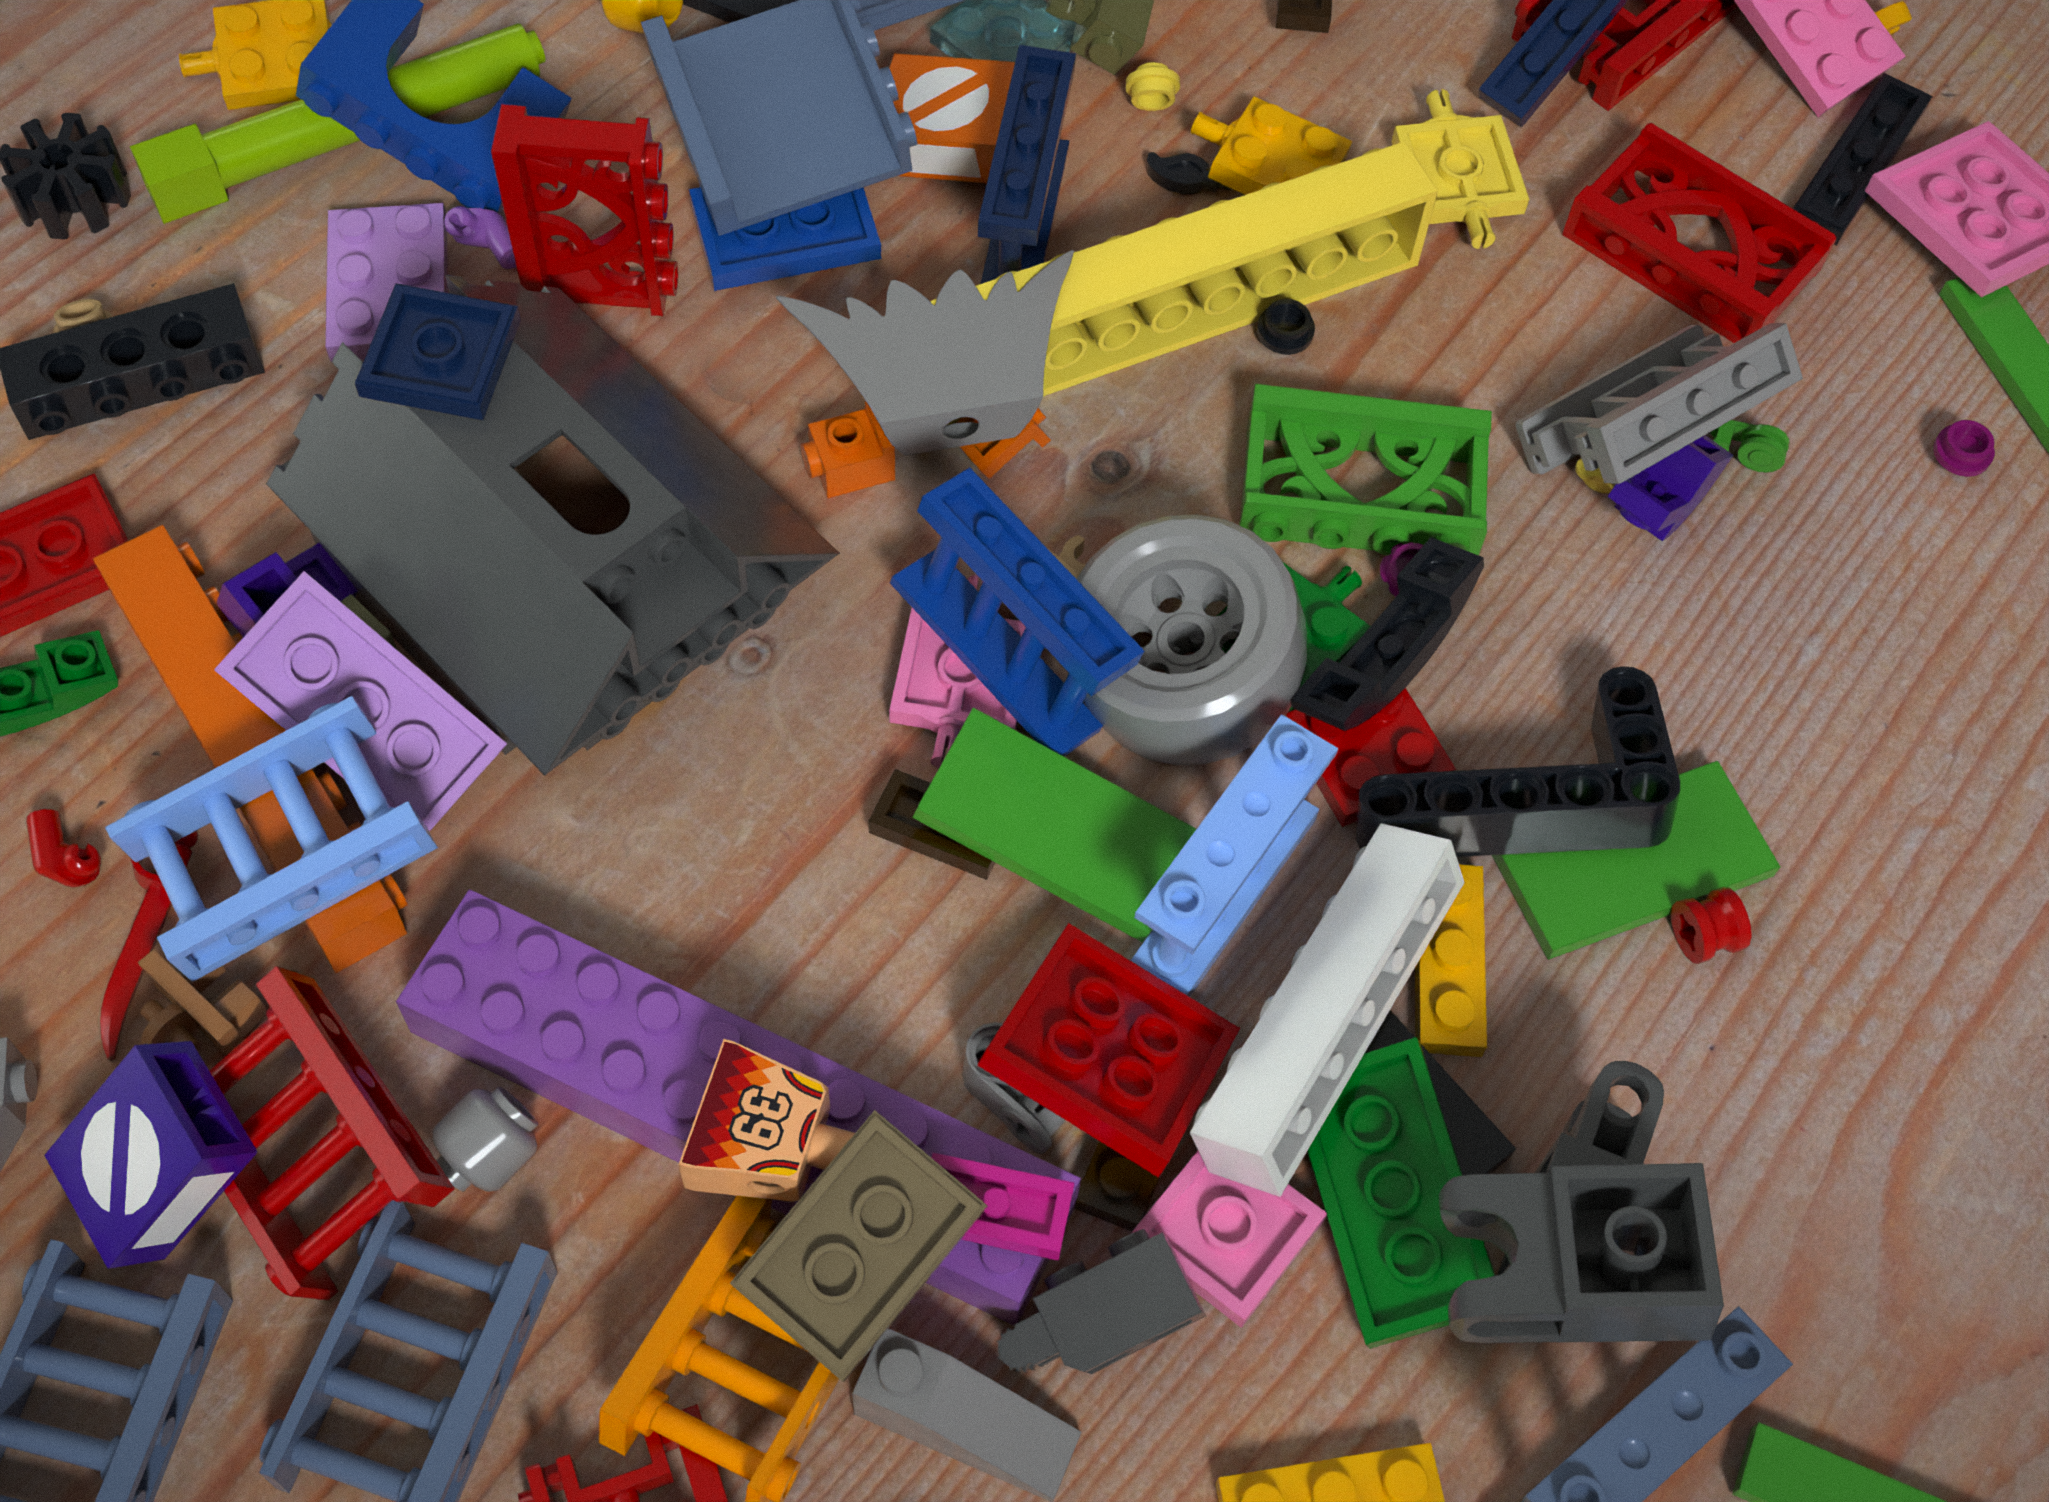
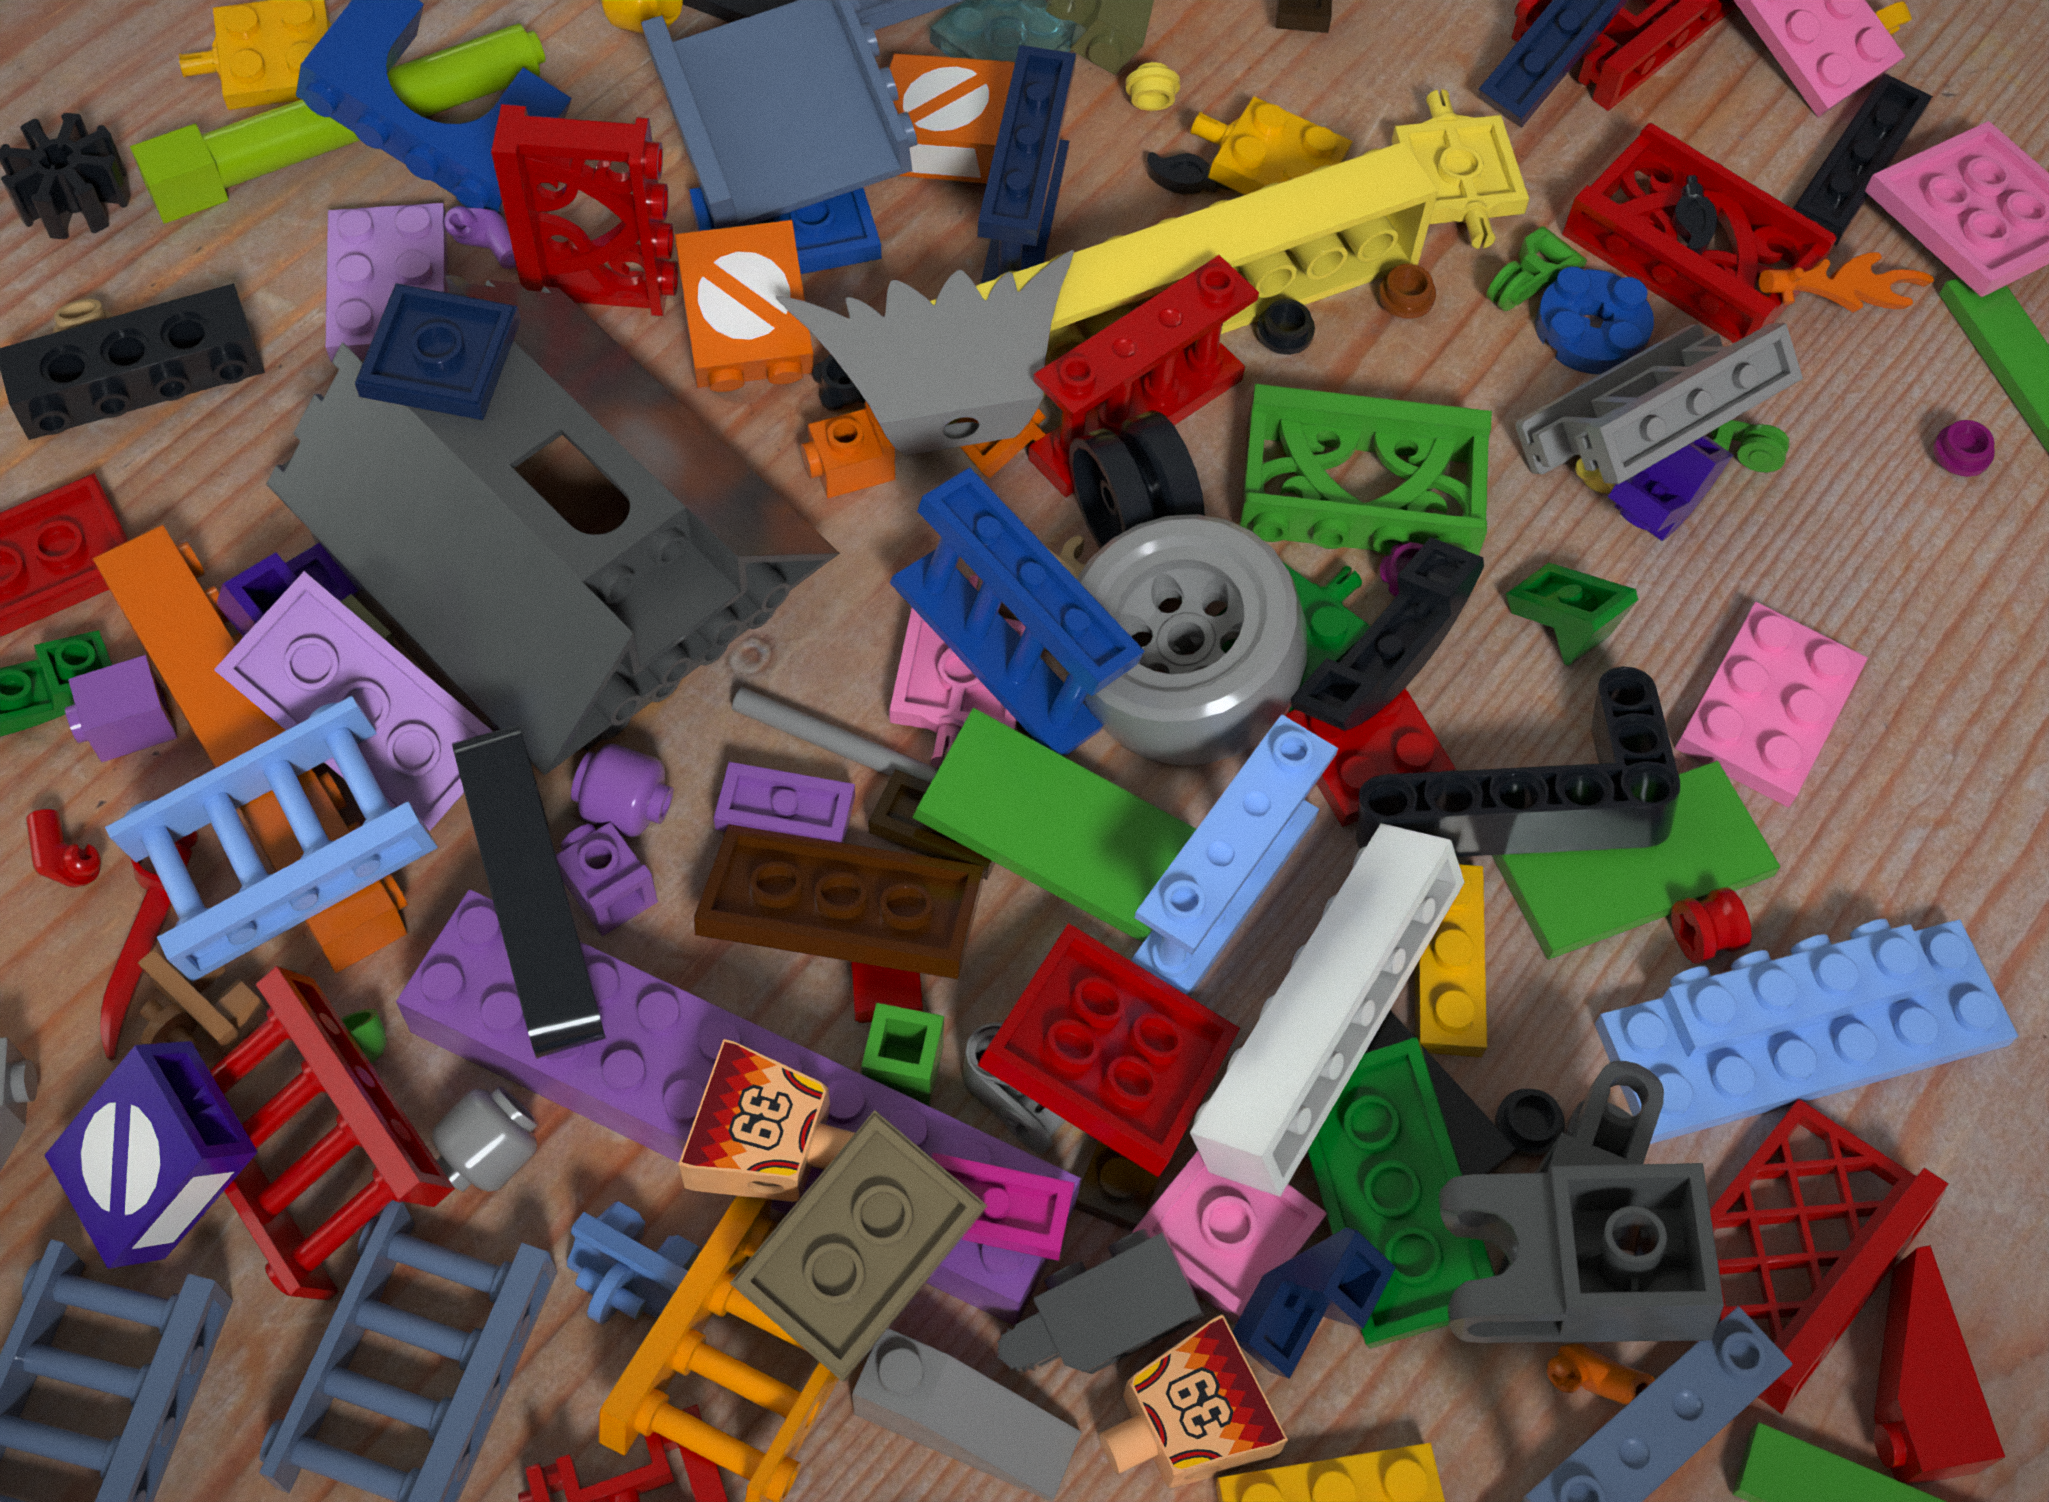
(120, 709): none -> medium lavender brick
(367, 1031): none -> bright green hinge
(528, 892): none -> black beam
(610, 893): none -> medium lavender brick
(620, 1269): none -> medium blue hips
(621, 789): none -> medium lavender head
(733, 309): none -> orange brick
(784, 803): none -> medium lavender plate
(828, 736): none -> light grey bar
(835, 395): none -> black plate
(840, 901): none -> reddish brown plate
(883, 986): none -> red slope
(904, 1050): none -> bright green brick
(1133, 476): none -> black wheel
(1151, 359): none -> red fence
(1196, 1412): none -> torso
(1330, 1280): none -> dark blue slope
(1407, 291): none -> dark orange plate
(1520, 281): none -> bright green piece
(1530, 1121): none -> black plate
(1575, 604): none -> green slope
(1582, 1366): none -> orange arm
(1598, 293): none -> blue plate
(1695, 216): none -> black piece
(1772, 704): none -> bright pink plate
(1808, 1023): none -> light blue plate
(1846, 285): none -> orange piece
(1855, 1271): none -> red fence
(1927, 1393): none -> red slope

